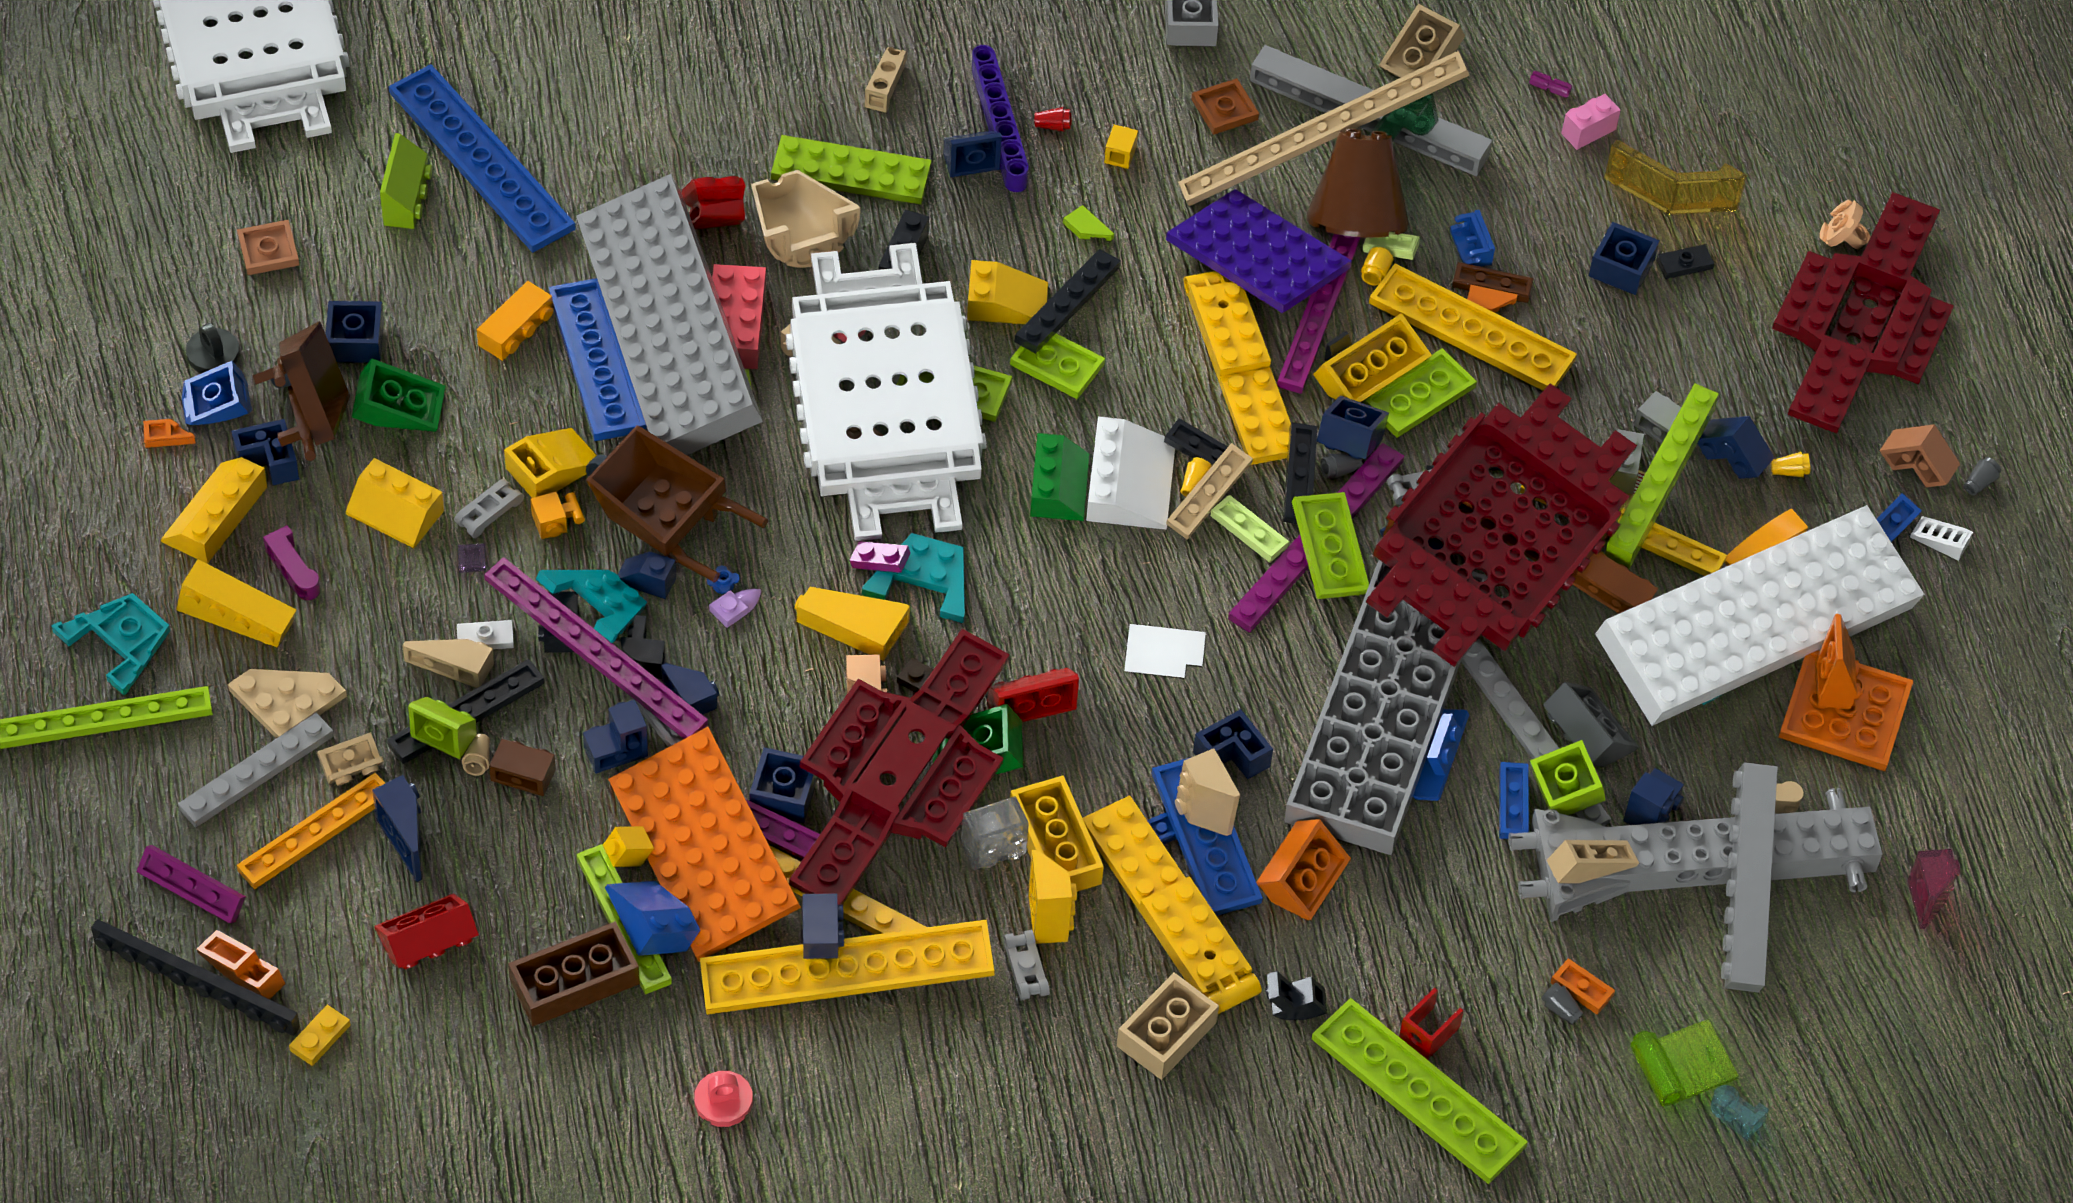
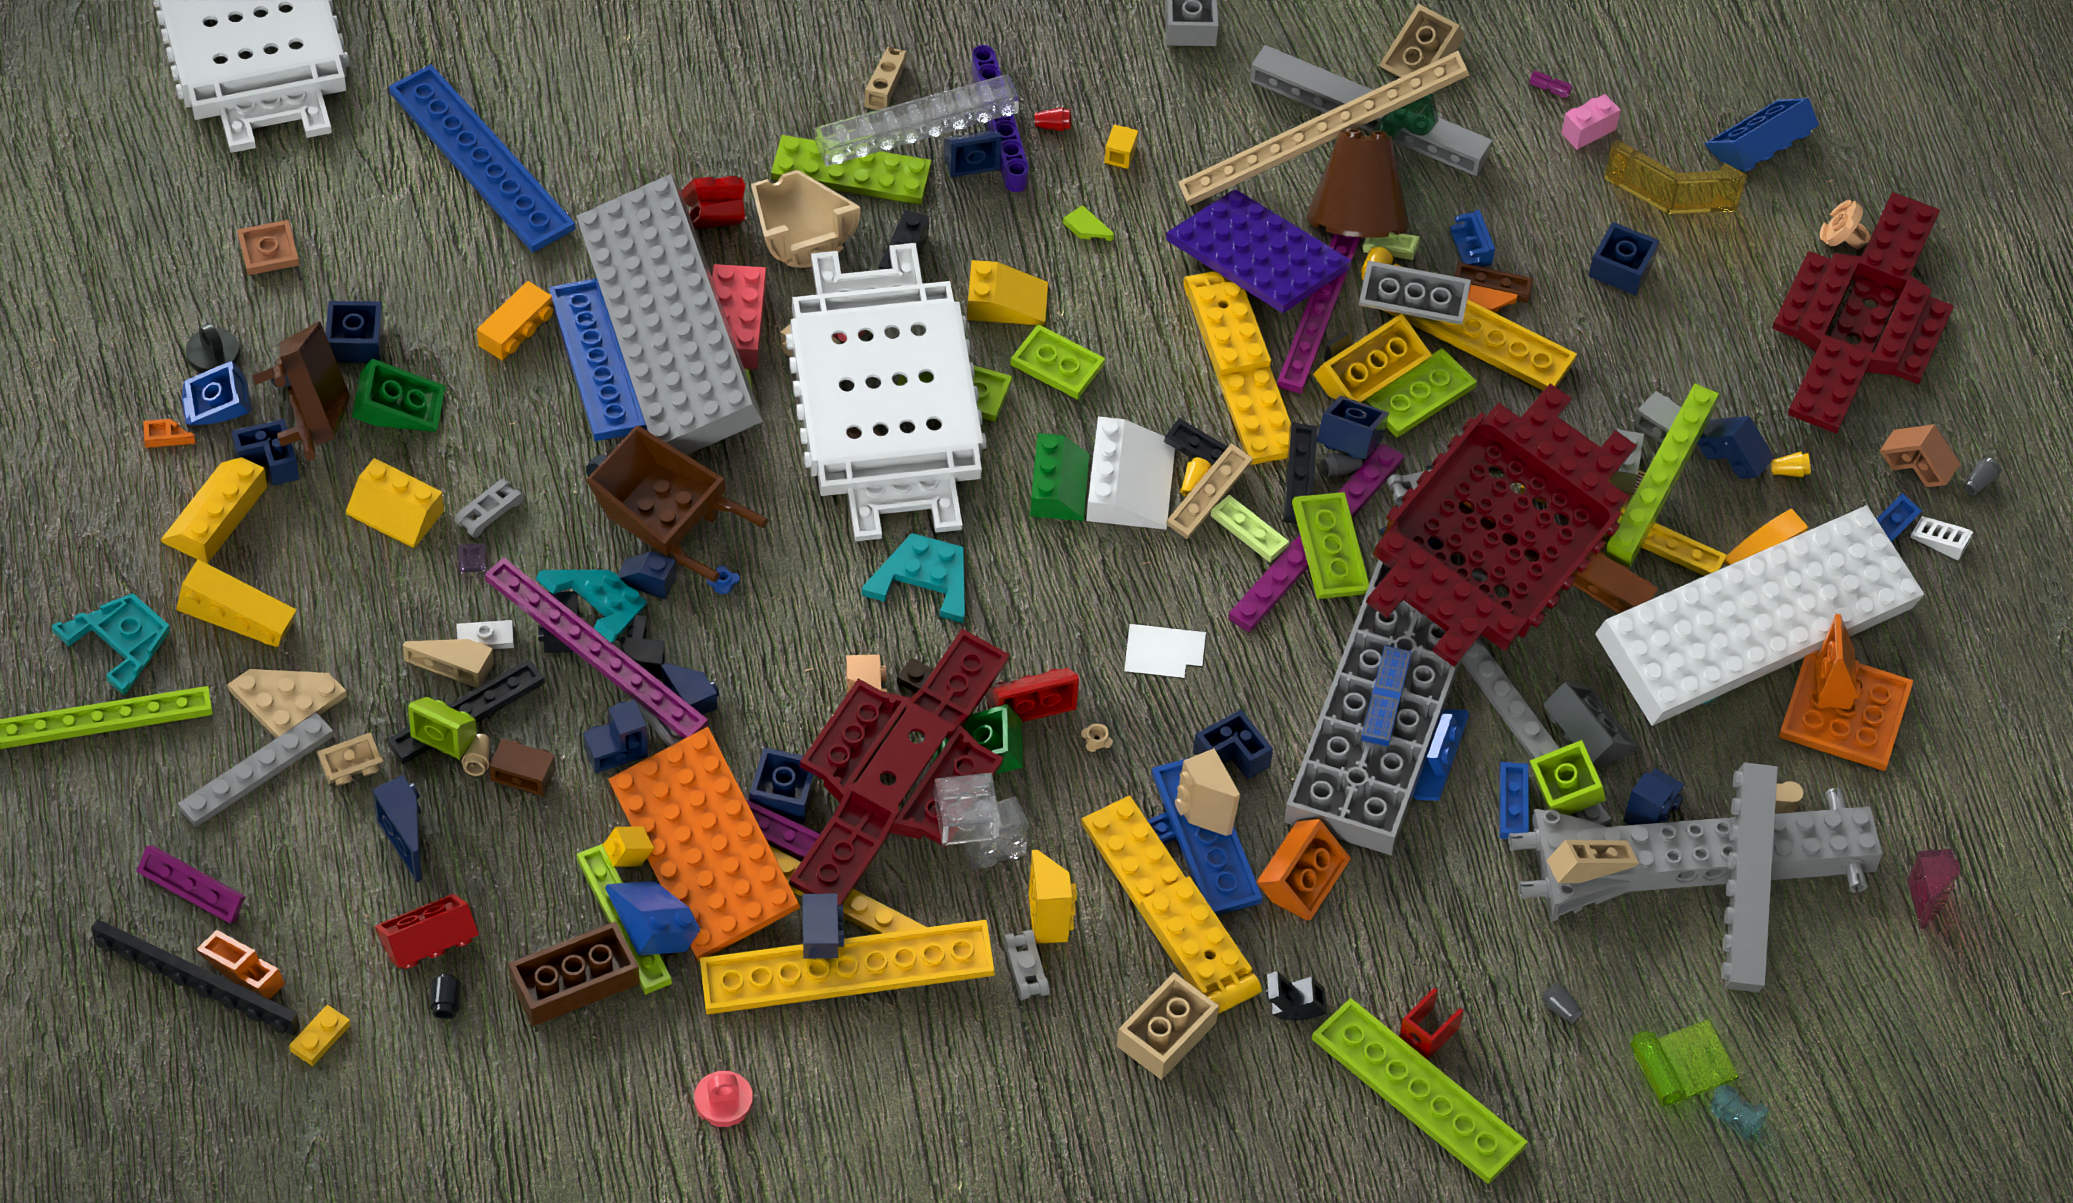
(280, 548): magenta leg -> none
(310, 833): light orange plate -> none
(404, 184): lime slope -> none
(445, 996): none -> black brick
(548, 461): yellow slope -> none
(551, 514): light orange brick -> none
(734, 606): lavender plate -> none
(854, 619): yellow slope -> none
(880, 556): plate -> none
(917, 120): none -> clear brick
(967, 808): none -> clear brick
(1060, 830): yellow brick -> none
(1067, 301): black plate -> none
(1099, 731): none -> tan plate
(1225, 106): dark orange plate -> none
(1386, 696): none -> tile
(1414, 292): none -> light grey slope
(1583, 986): orange plate -> none
(1685, 261): black plate -> none
(1764, 133): none -> blue slope

